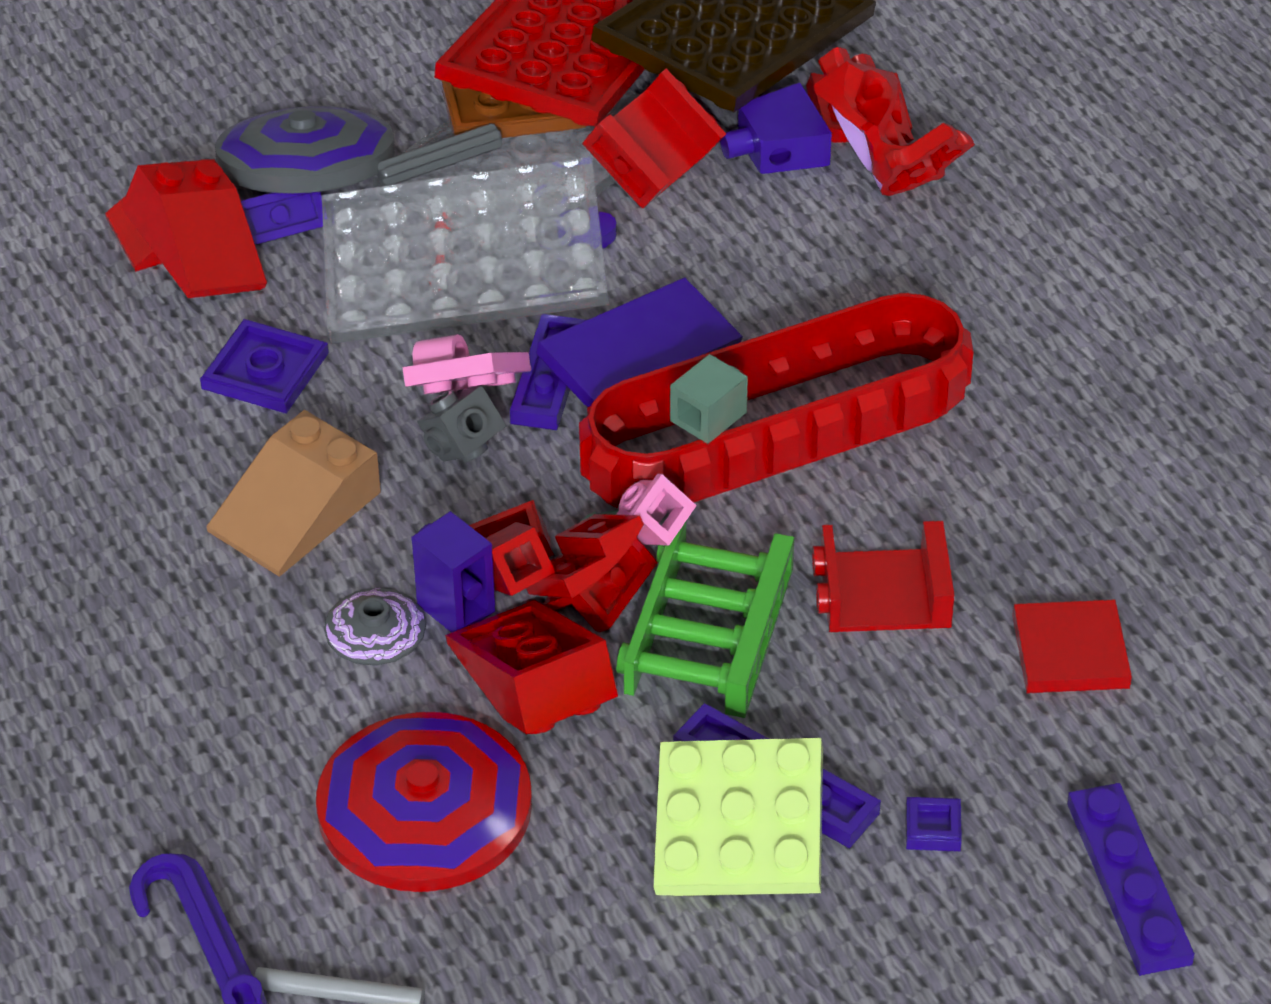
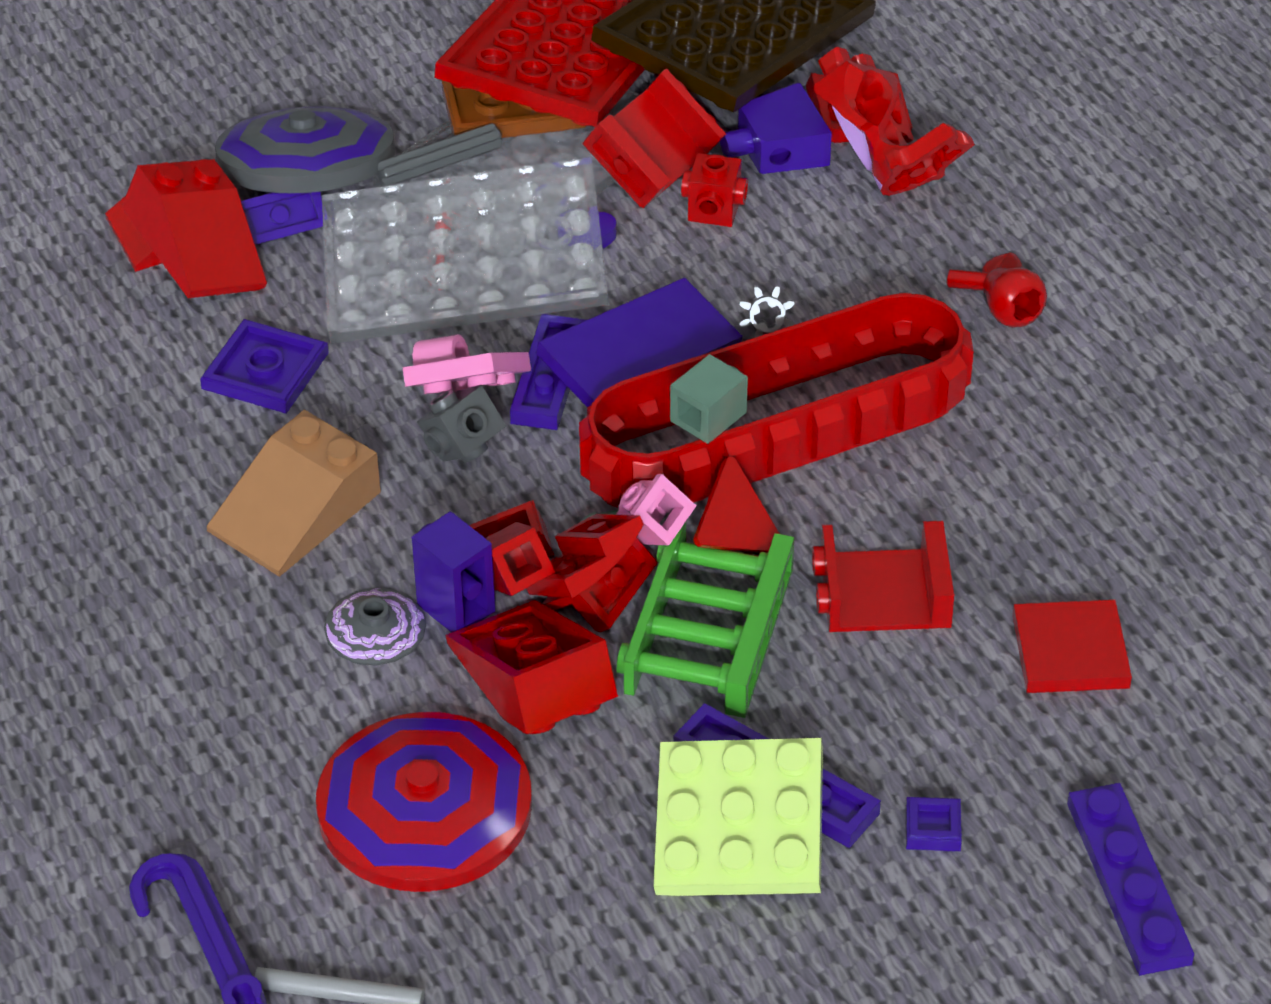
(718, 181): none -> red brick
(734, 515): none -> red piece
(772, 301): none -> light grey gear
(1012, 292): none -> red piece

